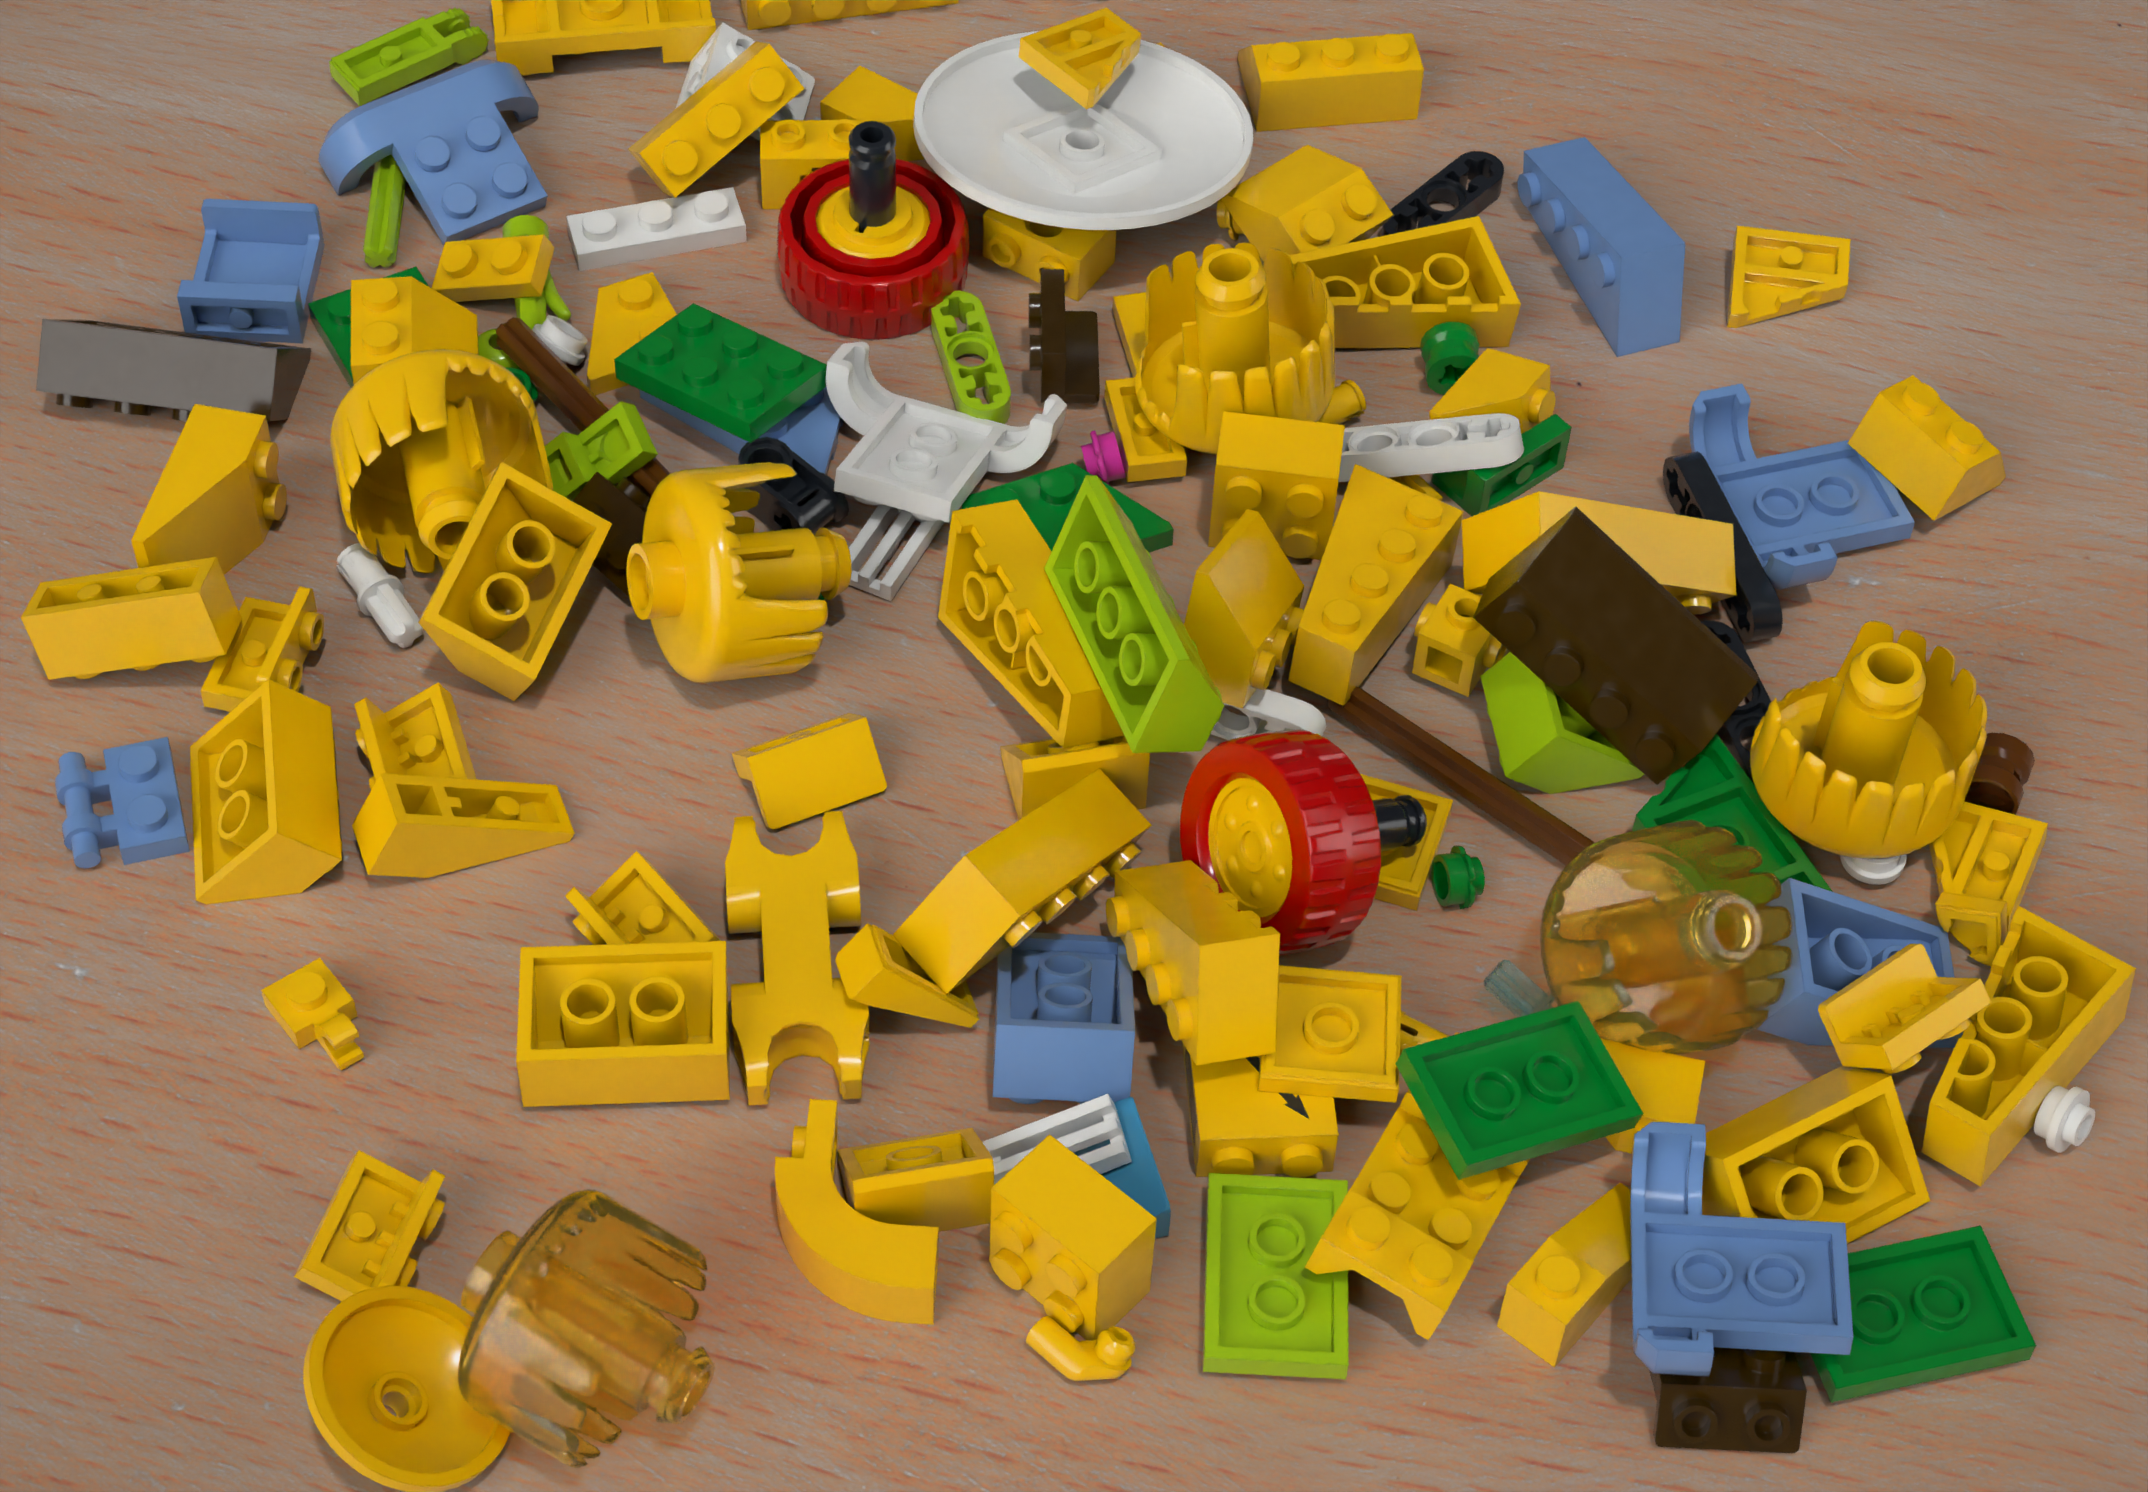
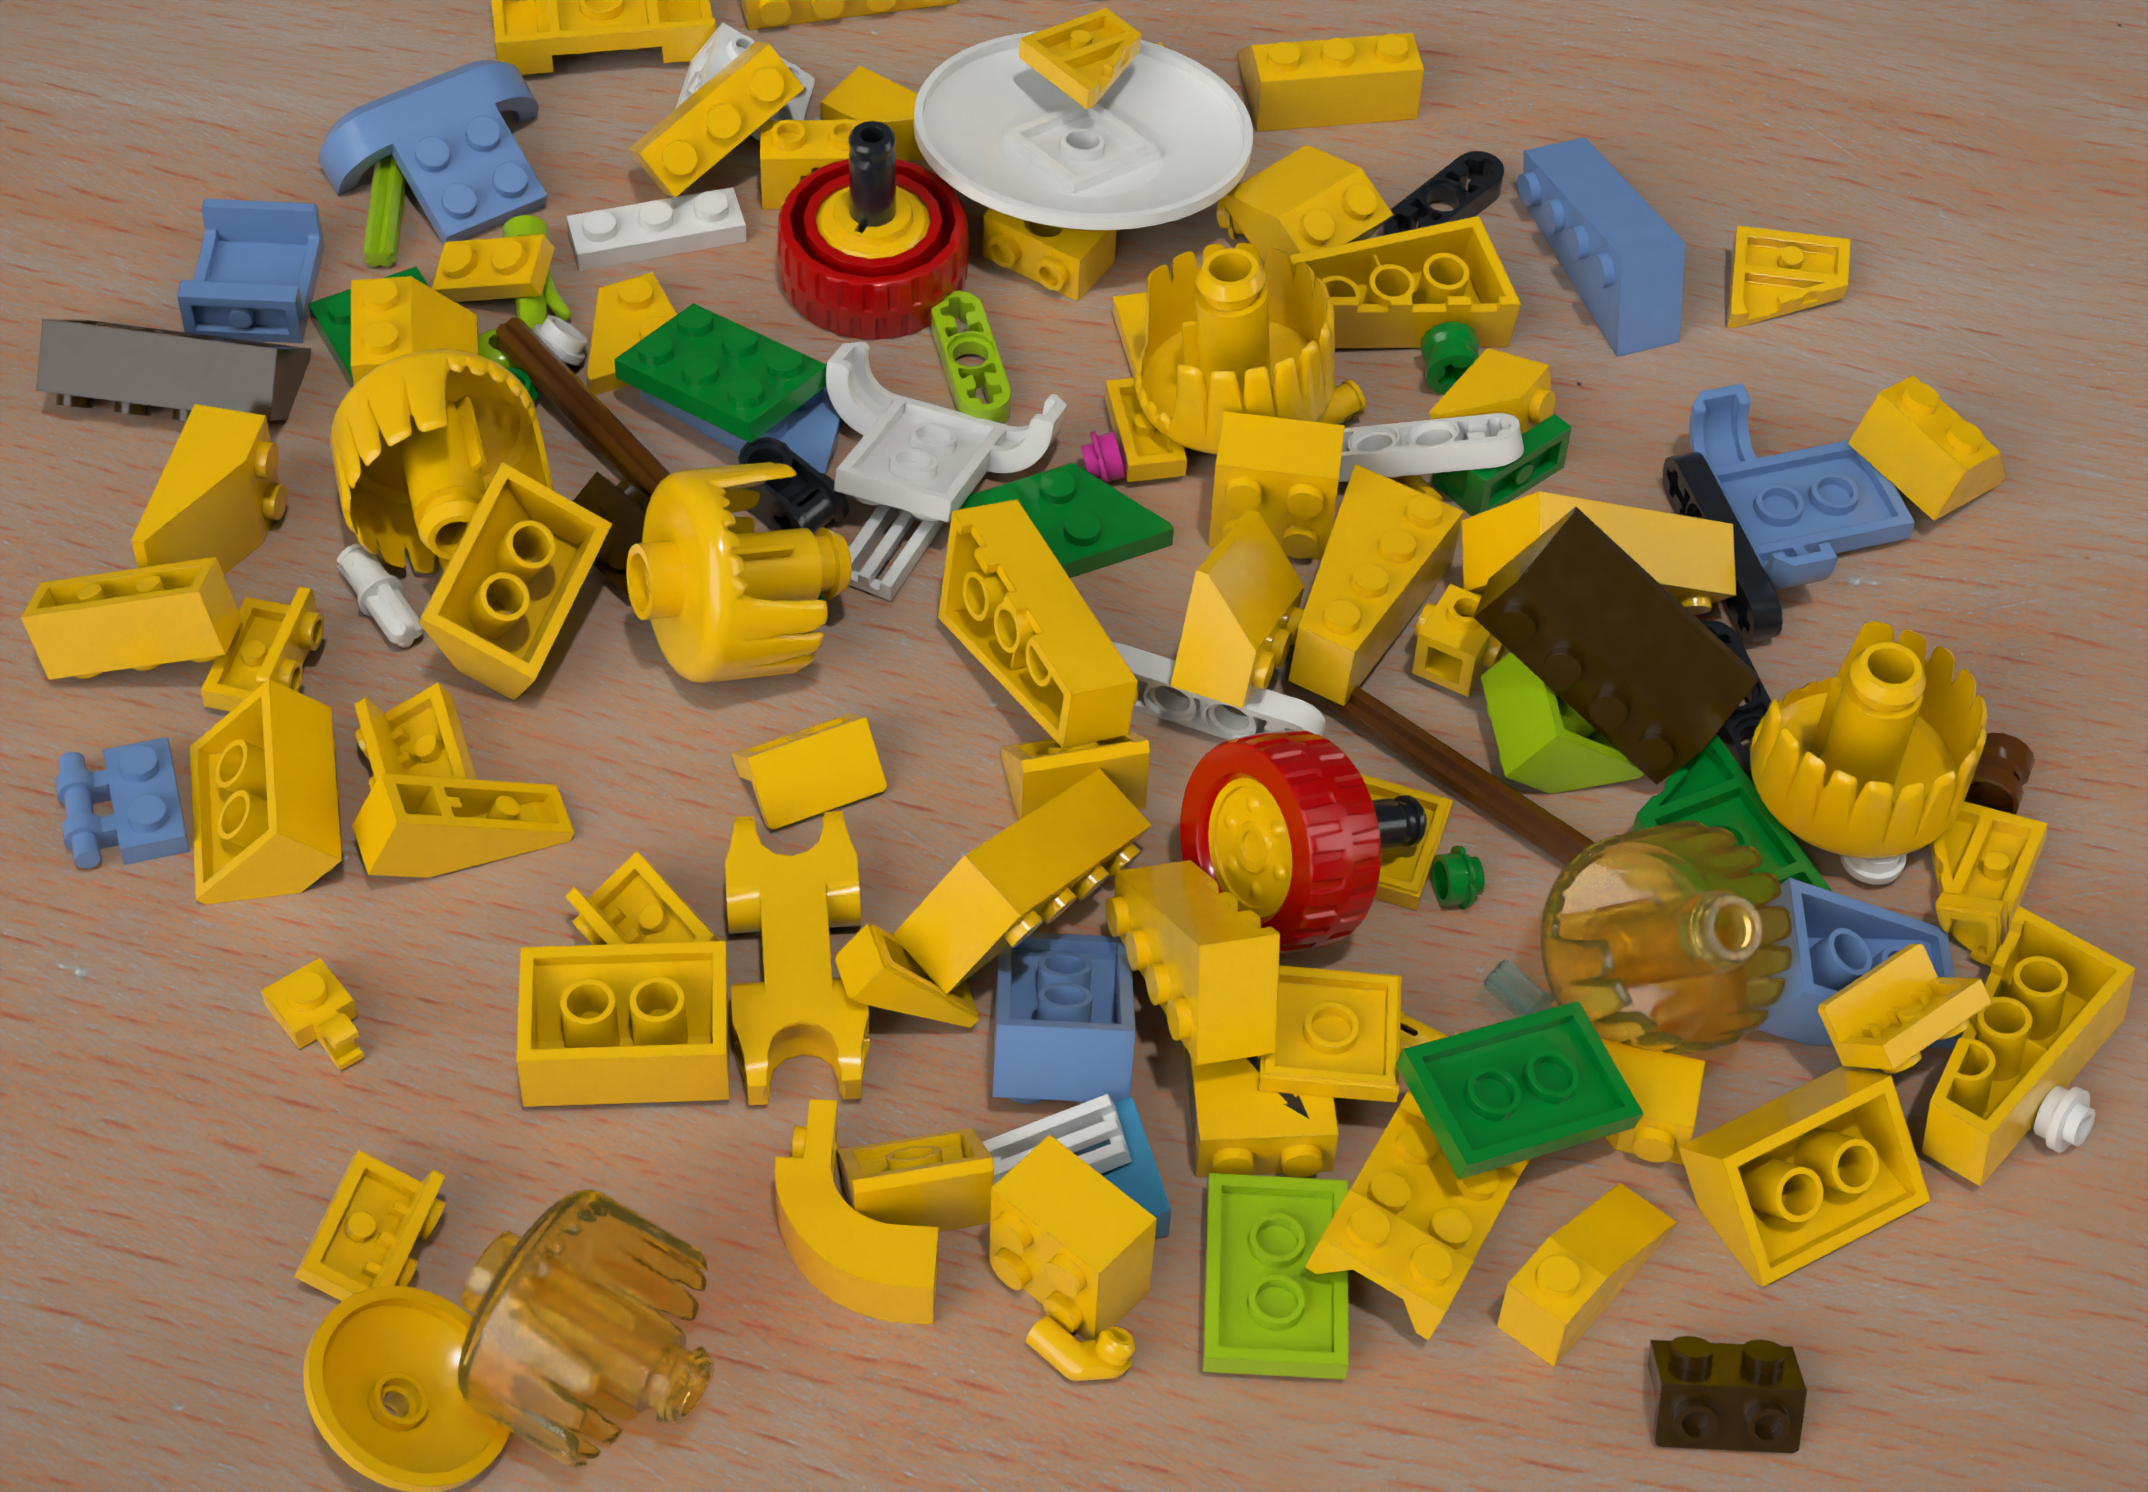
(407, 55): lime hinge -> none
(611, 445): lime slope -> none
(1065, 345): dark brown bracket -> none
(1131, 628): lime slope -> none
(1724, 1277): medium blue piece -> none
(1925, 1316): green plate -> none

